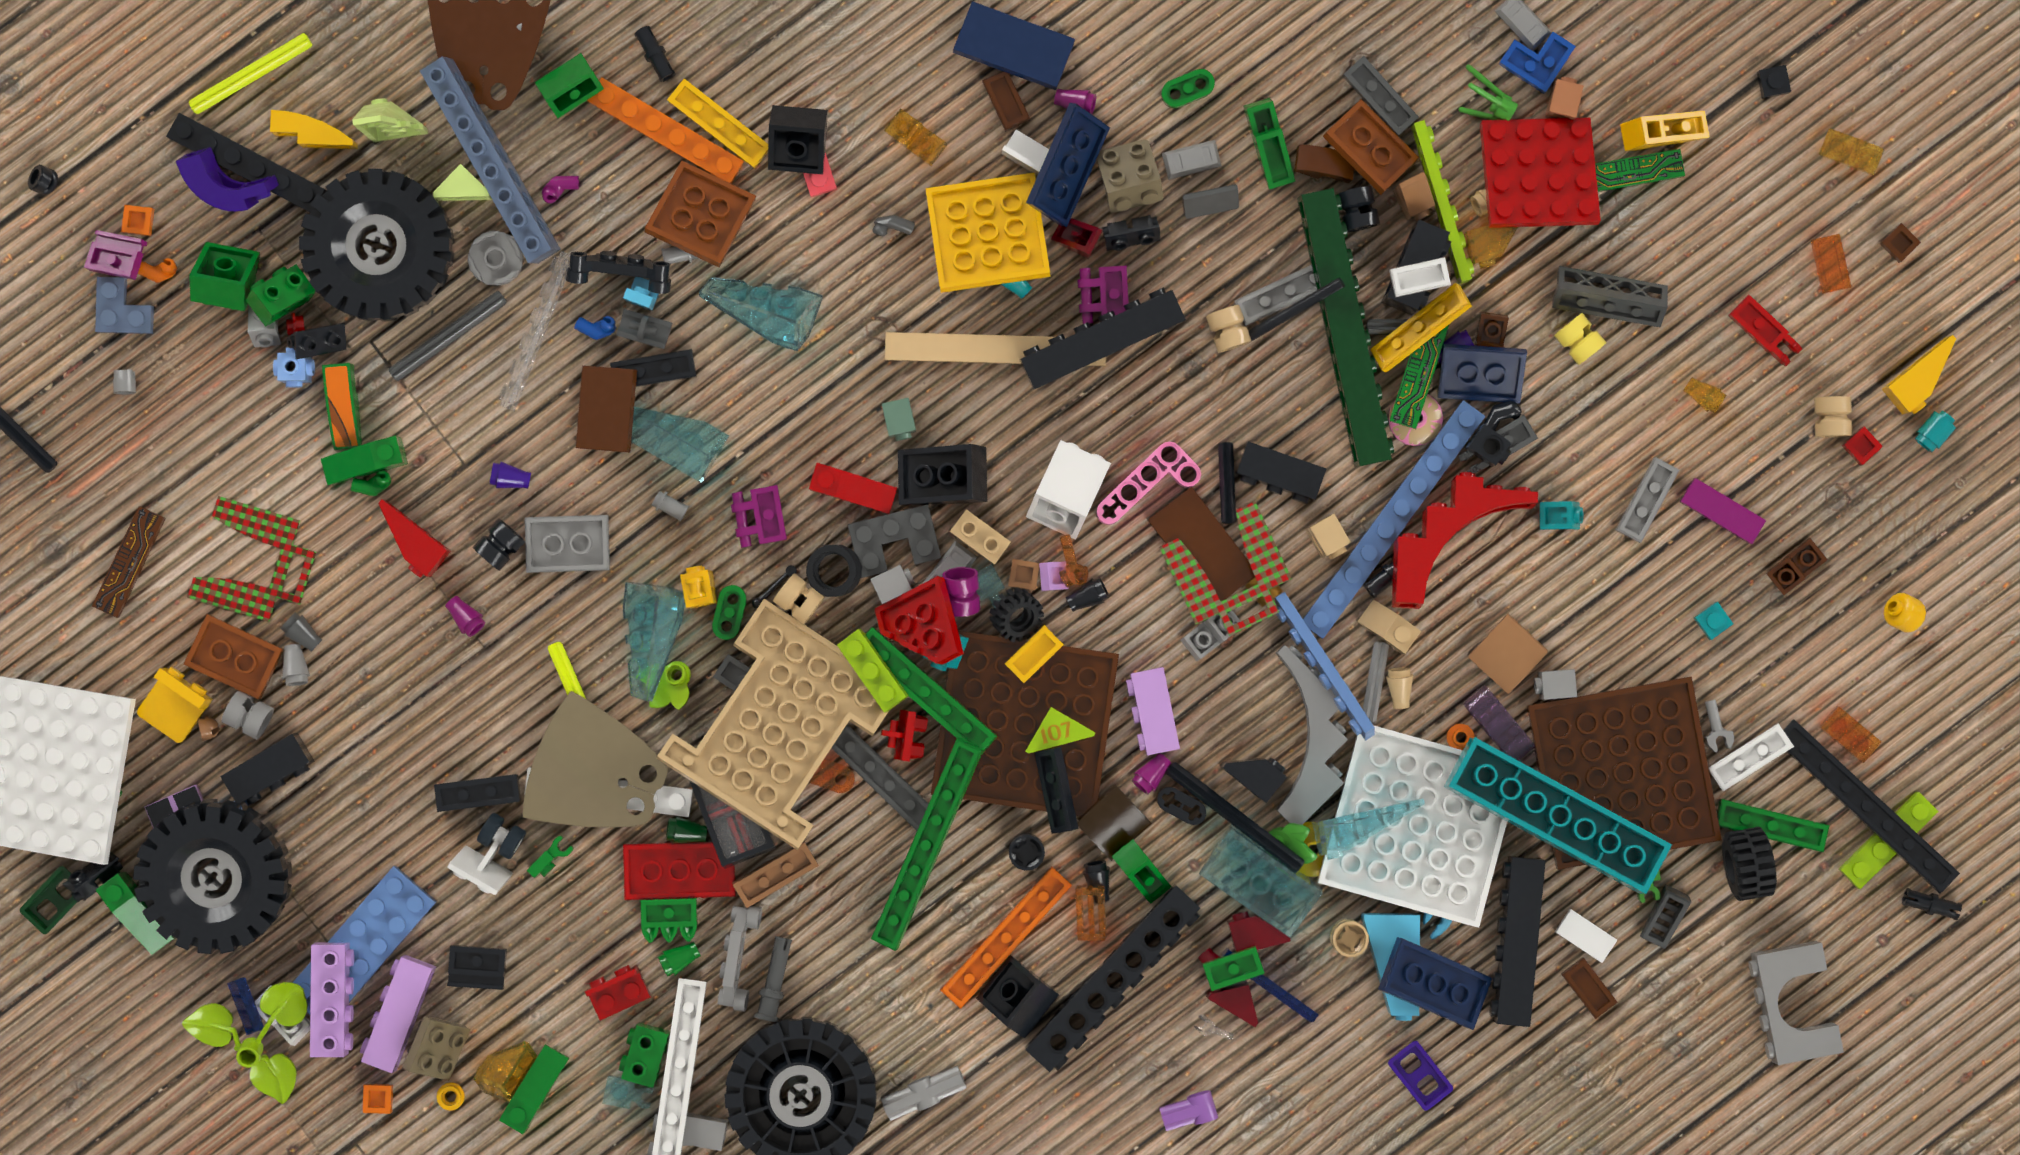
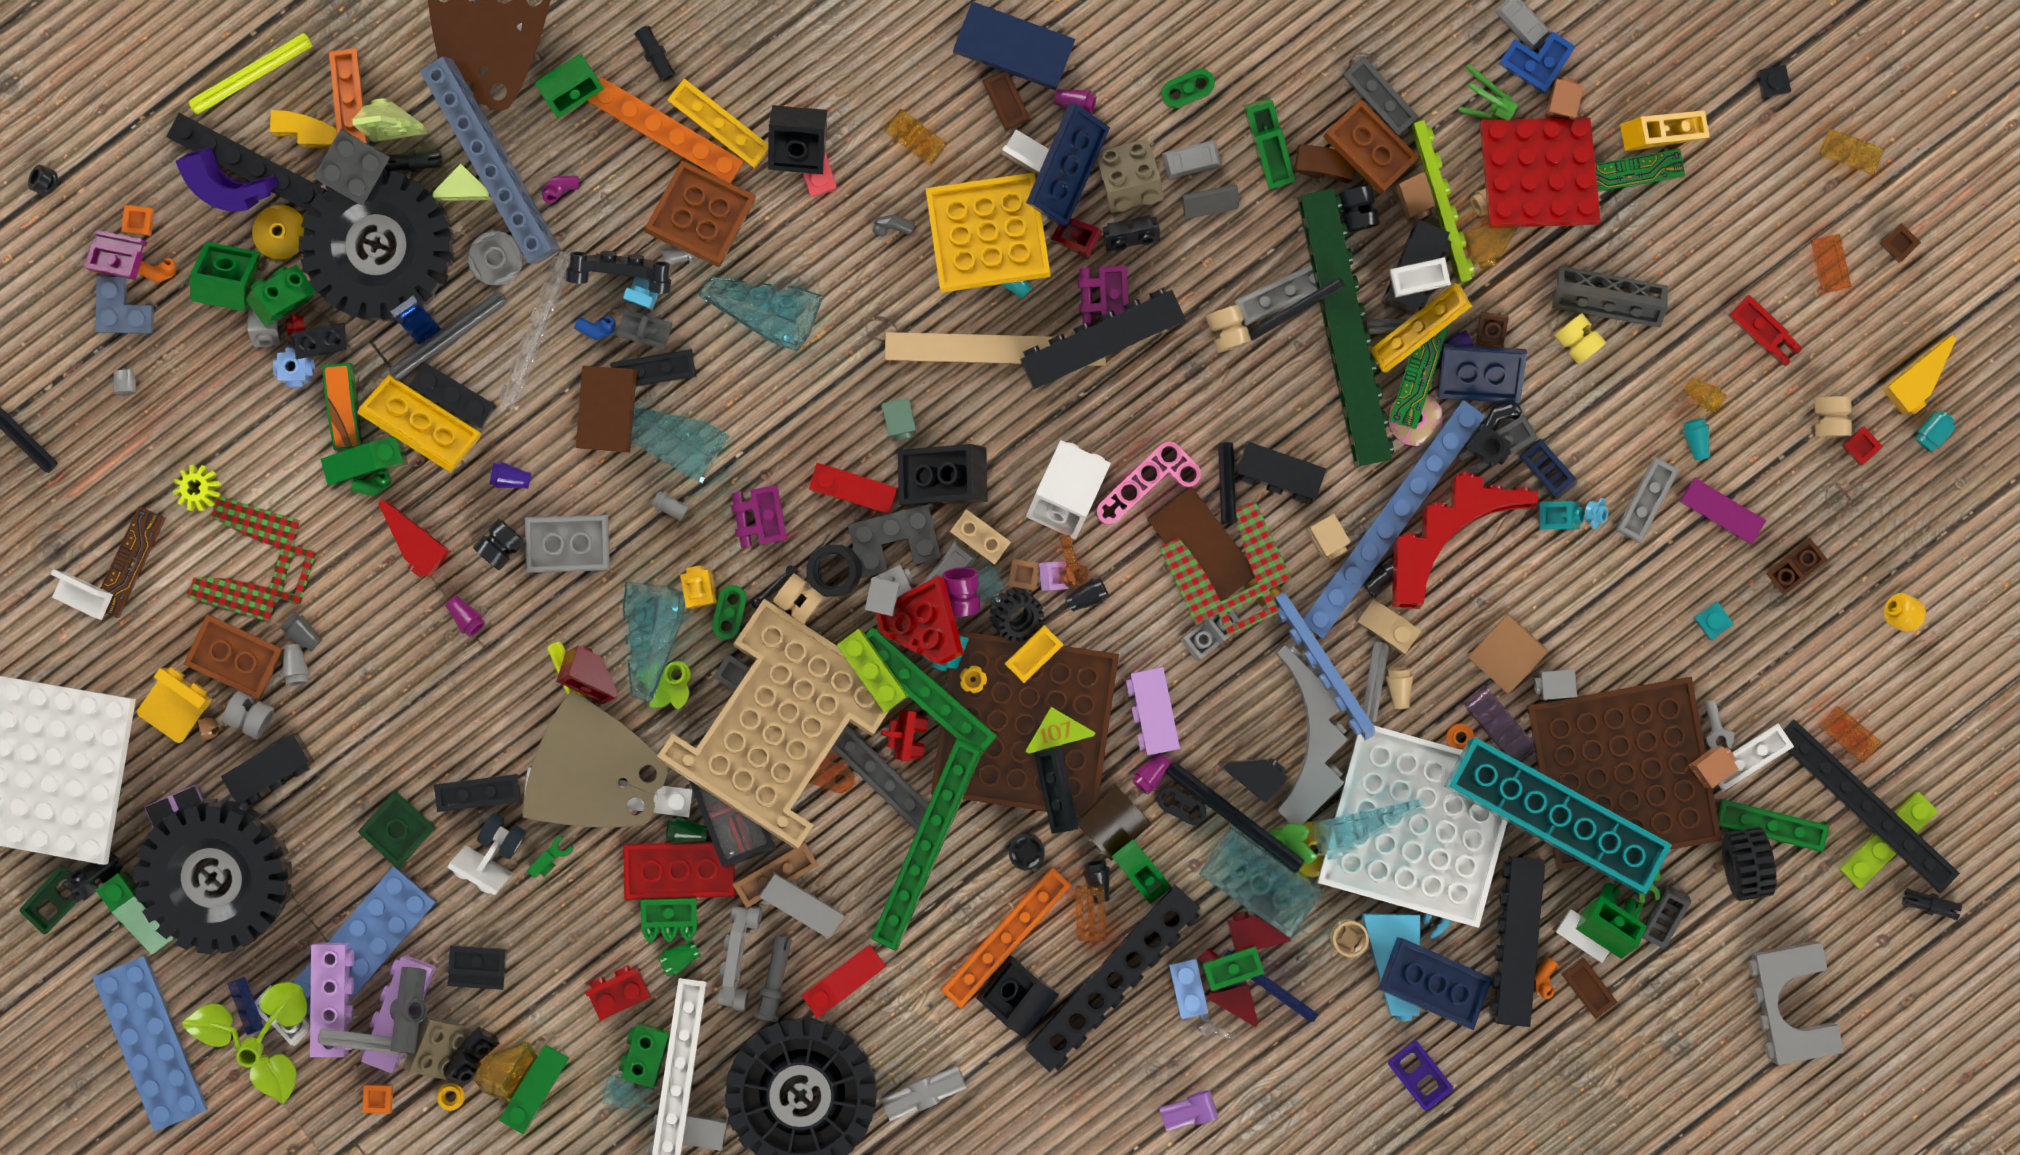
(81, 595): none -> white panel
(150, 1043): none -> medium blue plate
(187, 487): none -> neon yellow gear
(281, 246): none -> yellow dish
(346, 89): none -> orange plate
(351, 167): none -> dark grey plate
(355, 1040): none -> light grey axle
(397, 829): none -> dark green plate
(409, 999): none -> dark grey piece
(414, 161): none -> black pin
(416, 320): none -> clear blue tile
(419, 423): none -> yellow tile
(453, 395): none -> black plate
(468, 1056): none -> black slope
(587, 675): none -> dark red slope
(801, 905): none -> light grey tile
(843, 981): none -> red slope
(882, 595): none -> light grey brick
(973, 671): none -> yellow plate
(1188, 988): none -> light blue plate
(1541, 475): none -> dark blue slope
(1542, 978): none -> orange arm
(1596, 513): none -> medium azure plate
(1611, 926): none -> green brick
(1697, 436): none -> teal cone
(1714, 766): none -> nougat brick

